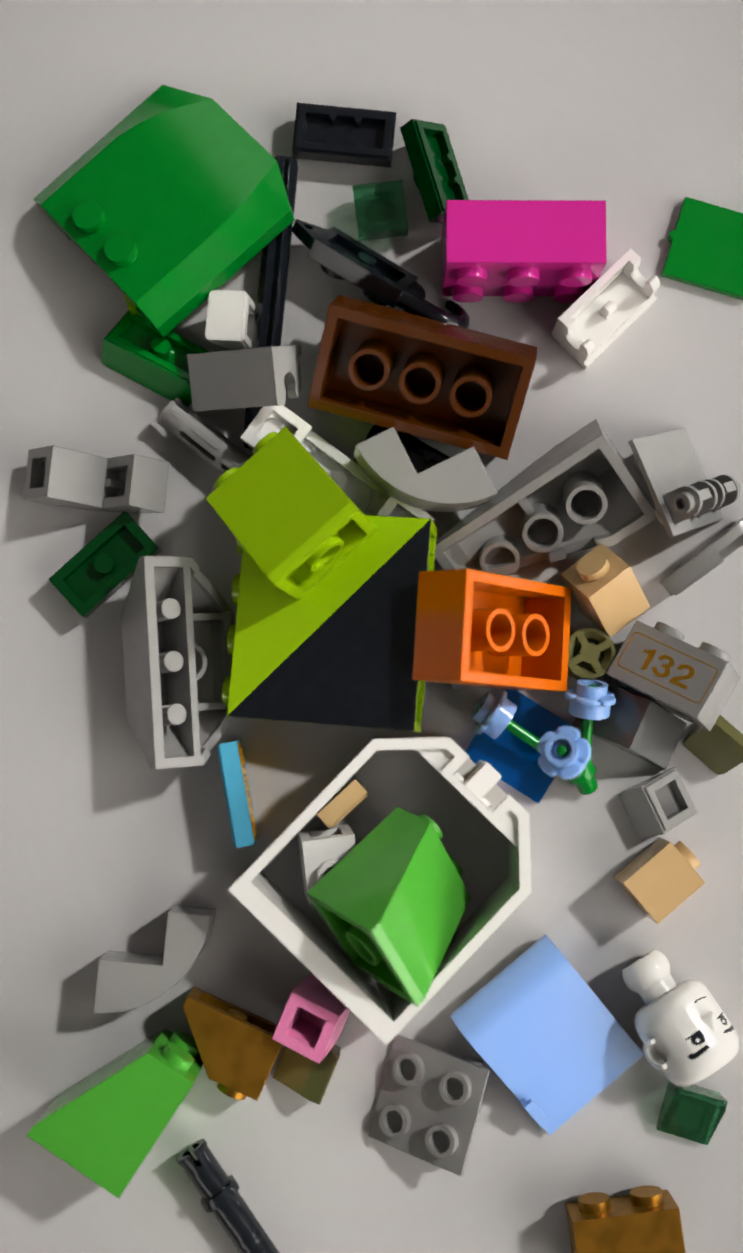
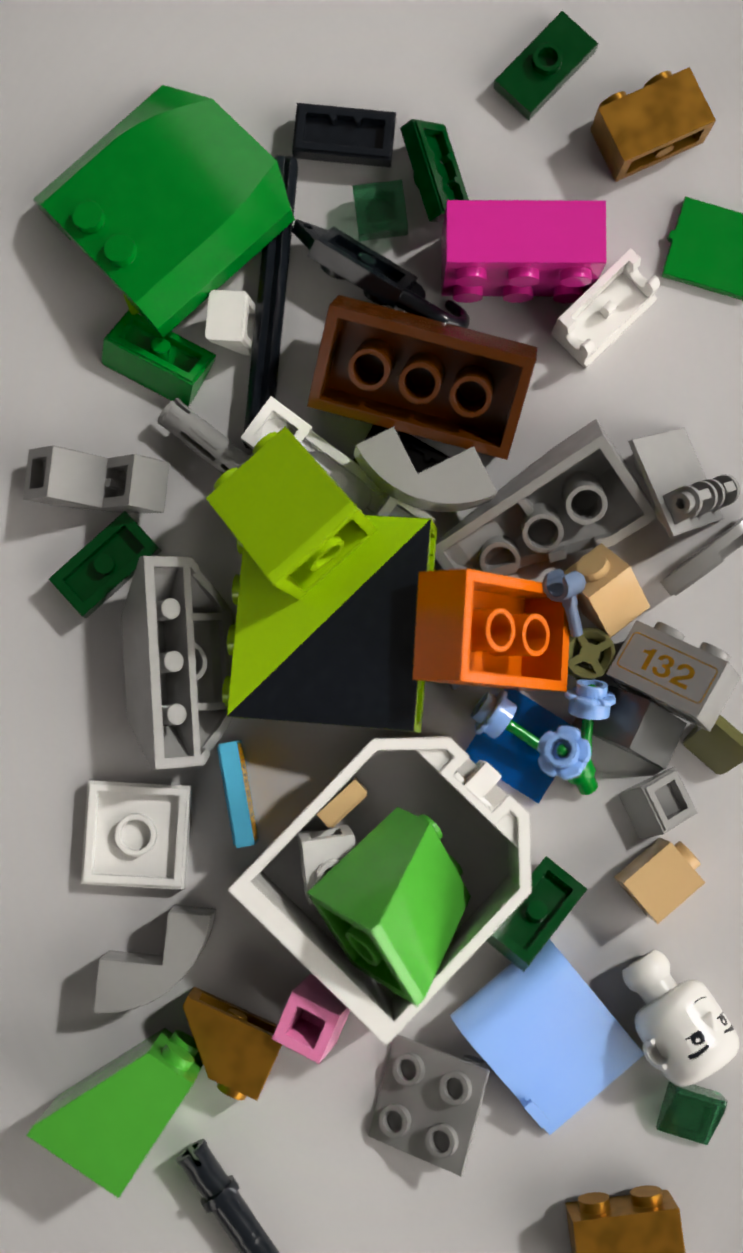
(136, 834): none -> white tile
(244, 377): light grey hinge -> none
(305, 1075): olive slope -> none
(539, 915): none -> dark green plate
(545, 65): none -> dark green plate
(565, 590): none -> sand blue hand
(651, 123): none -> pearl gold brick

